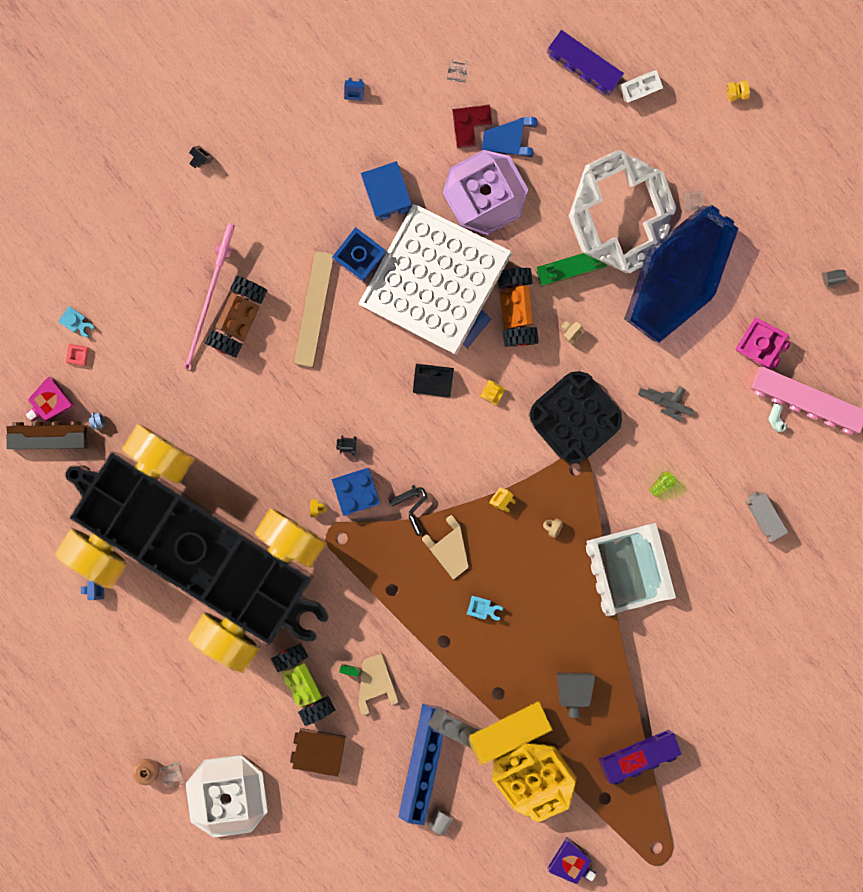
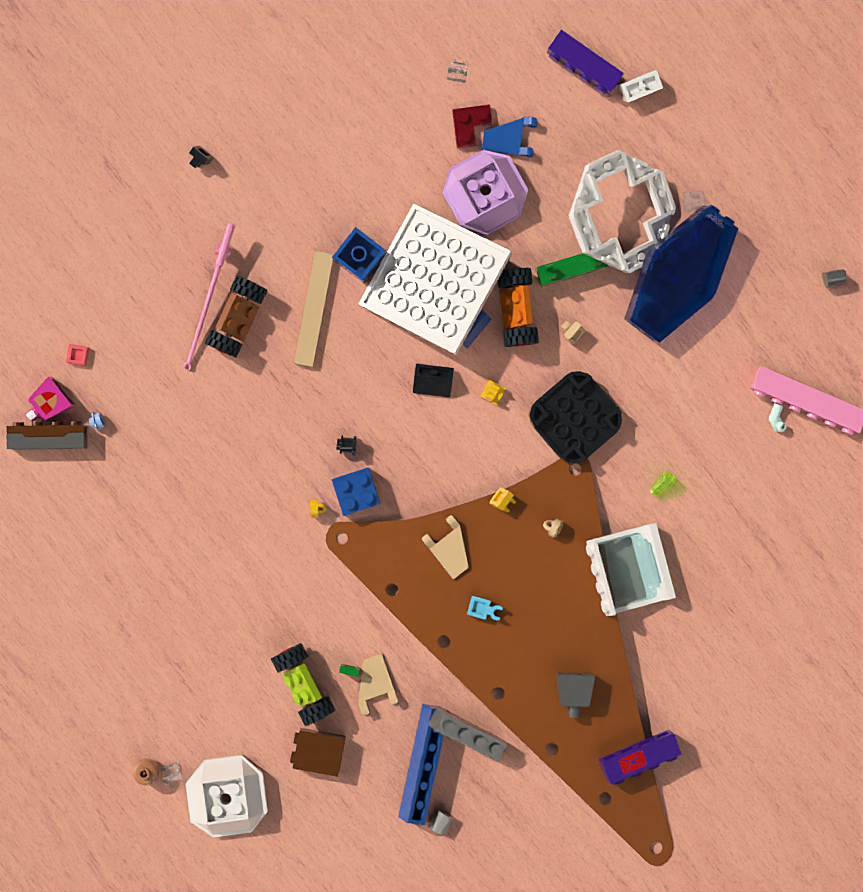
(74, 320): medium azure plate -> none
(93, 590): blue tile -> none
(192, 549): black piece -> none
(354, 90): blue tile -> none
(386, 191): blue brick -> none
(407, 495): black piece -> none
(509, 733): yellow brick -> none
(534, 780): yellow piece -> none
(571, 863): dark purple torso -> none
(669, 400): dark grey piece -> none
(738, 90): yellow wheel -> none
(763, 344): dark pink plate -> none
(766, 516): light grey window -> none

